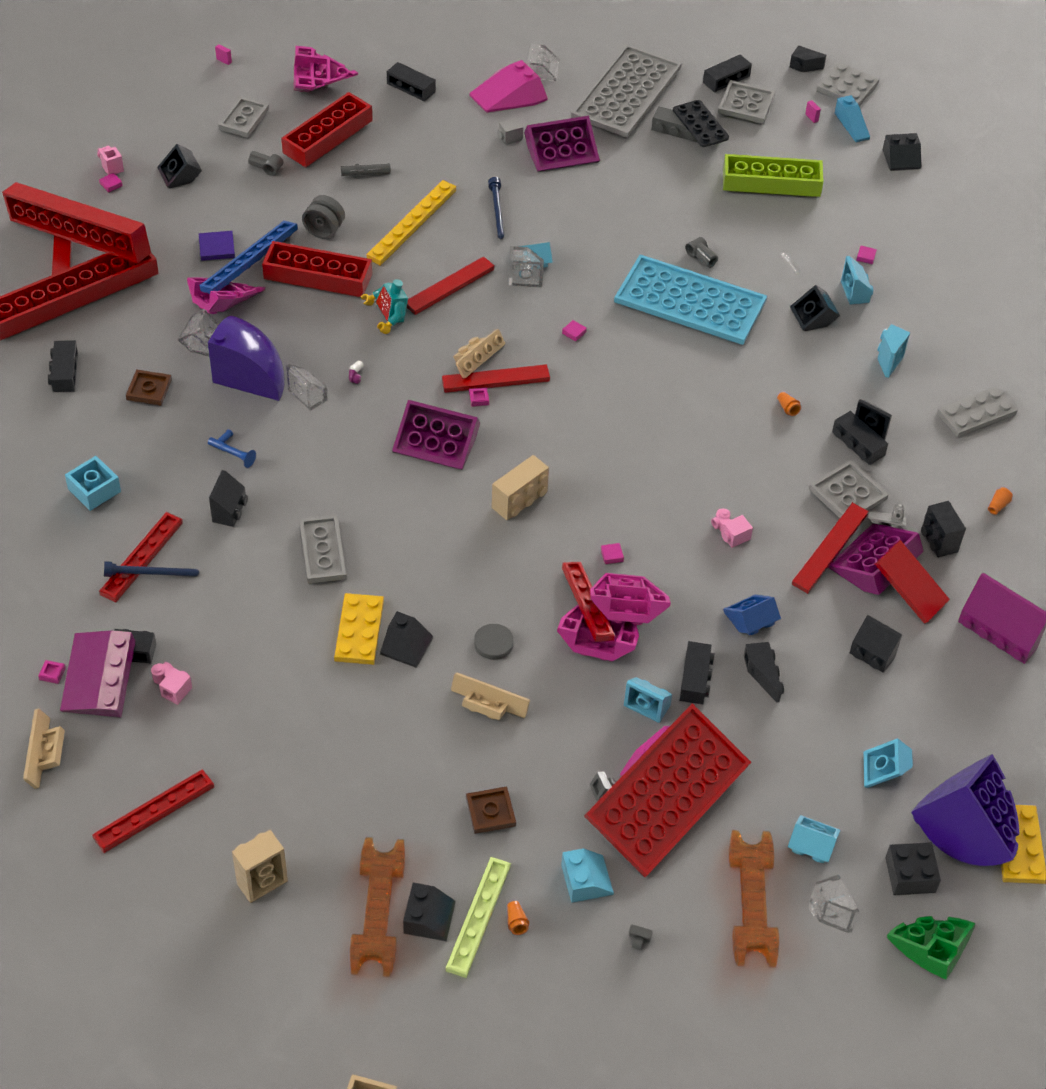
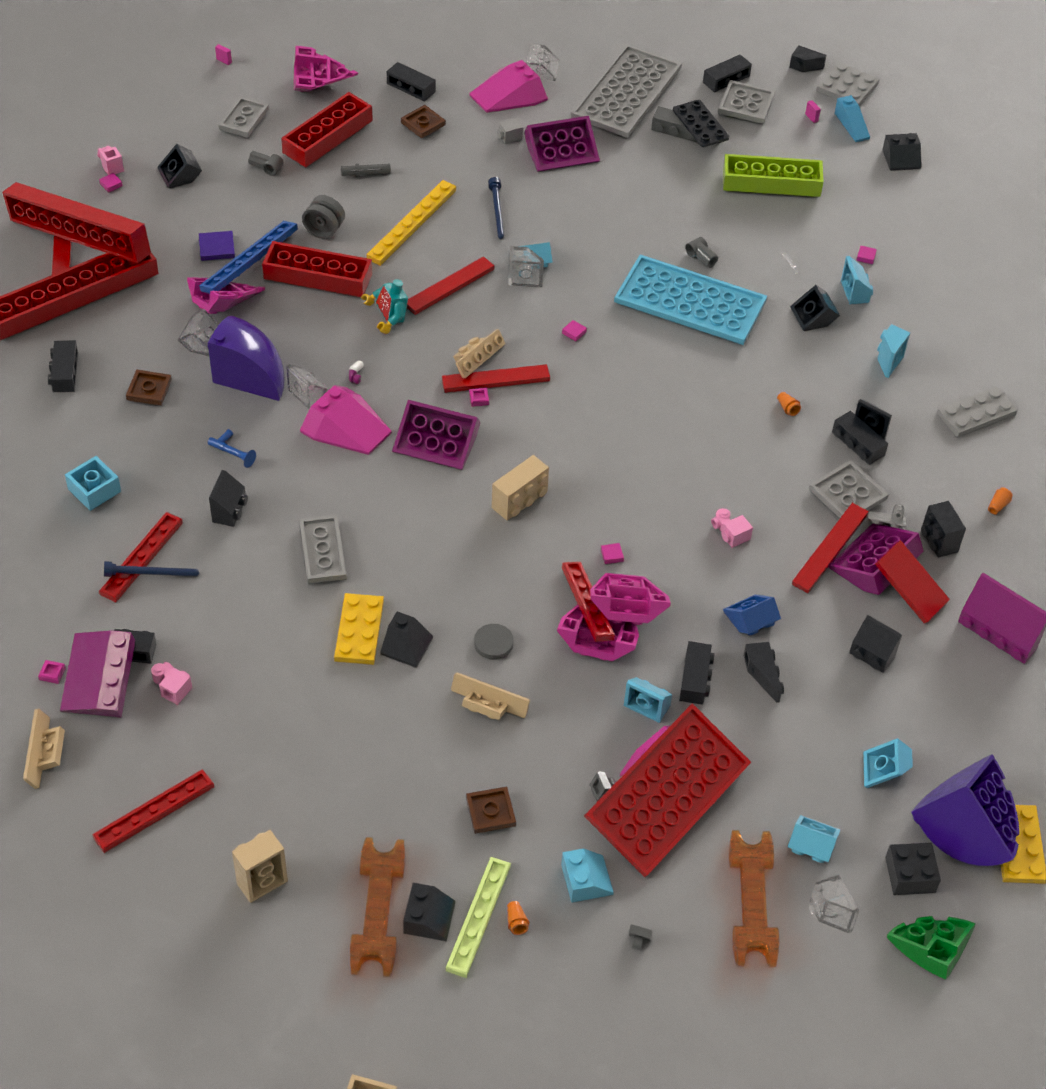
(345, 421): none -> dark pink wedge
(423, 121): none -> reddish brown plate

